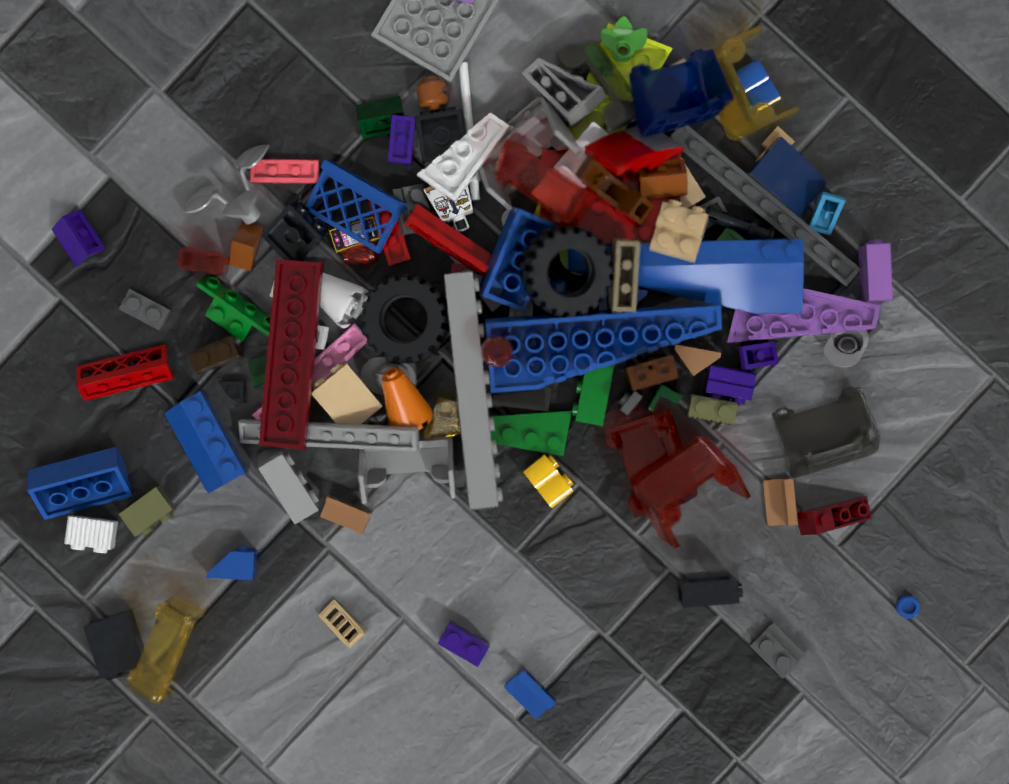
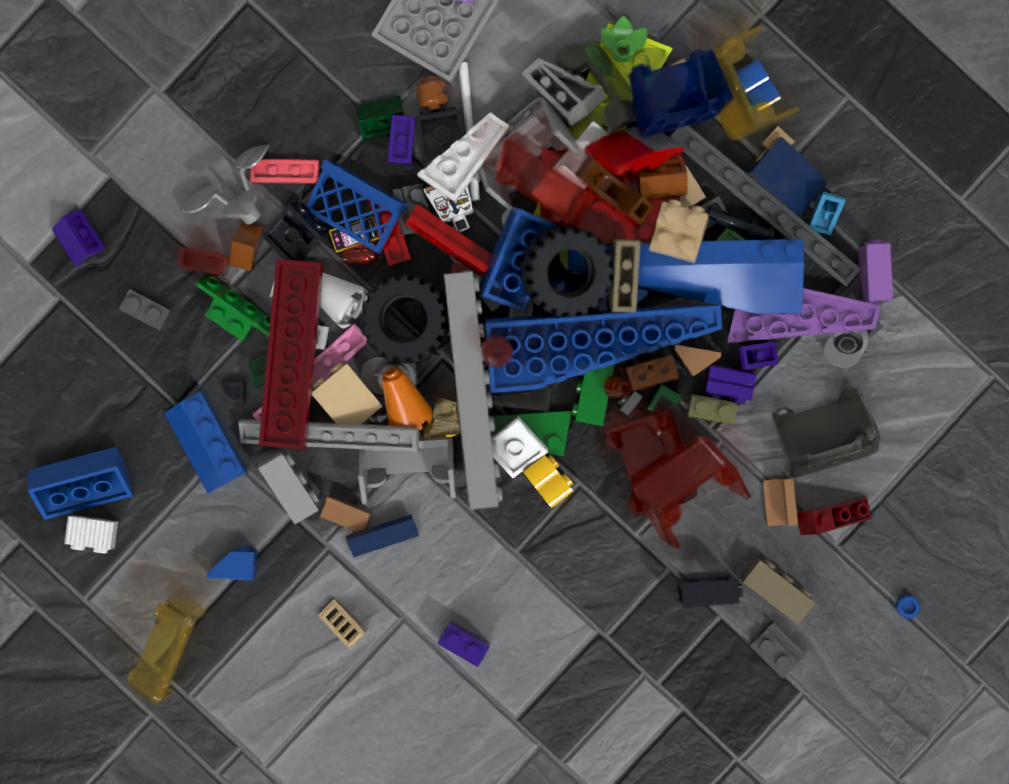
(115, 644): black brick -> none
(123, 376): red fence -> none
(147, 511): olive brick -> none
(215, 355): dark brown brick -> none
(382, 535): none -> dark blue tile
(517, 447): none -> white tile
(530, 693): blue panel -> none
(617, 387): none -> clear red cone
(778, 590): none -> dark tan brick

